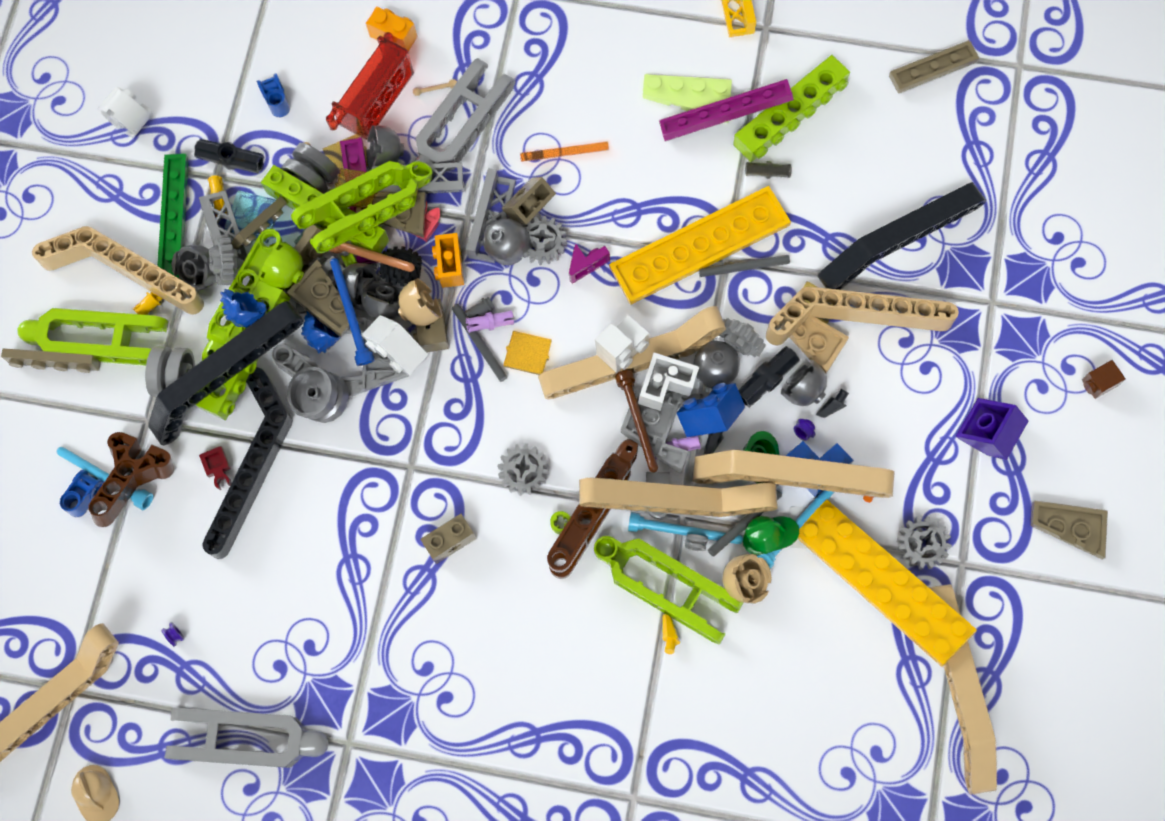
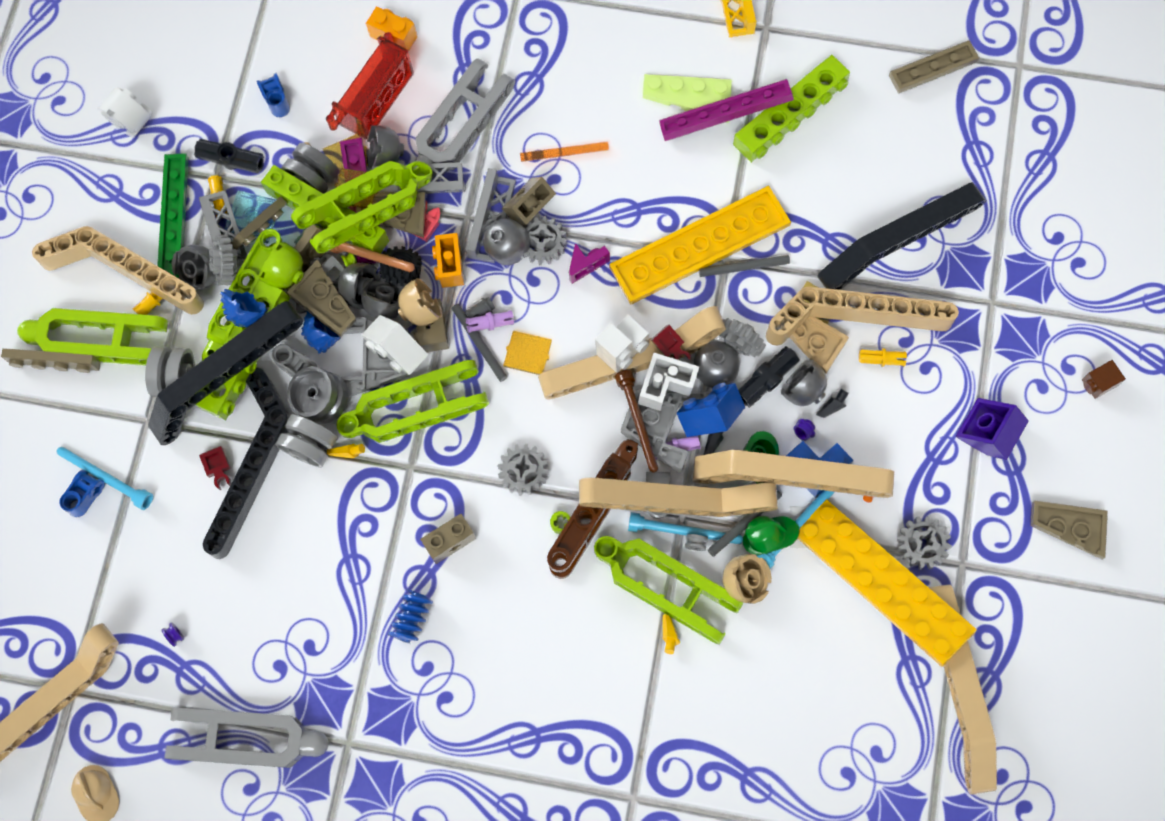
(124, 450): reddish brown beam -> none
(306, 441): none -> light grey wheel
(347, 451): none -> yellow bar
(360, 421): none -> lime piece
(363, 355): blue piece -> none
(410, 618): none -> blue piece
(417, 91): tan hinge -> none
(669, 343): none -> dark red plate
(768, 169): clear smoke pin -> none
(882, 357): none -> yellow axle

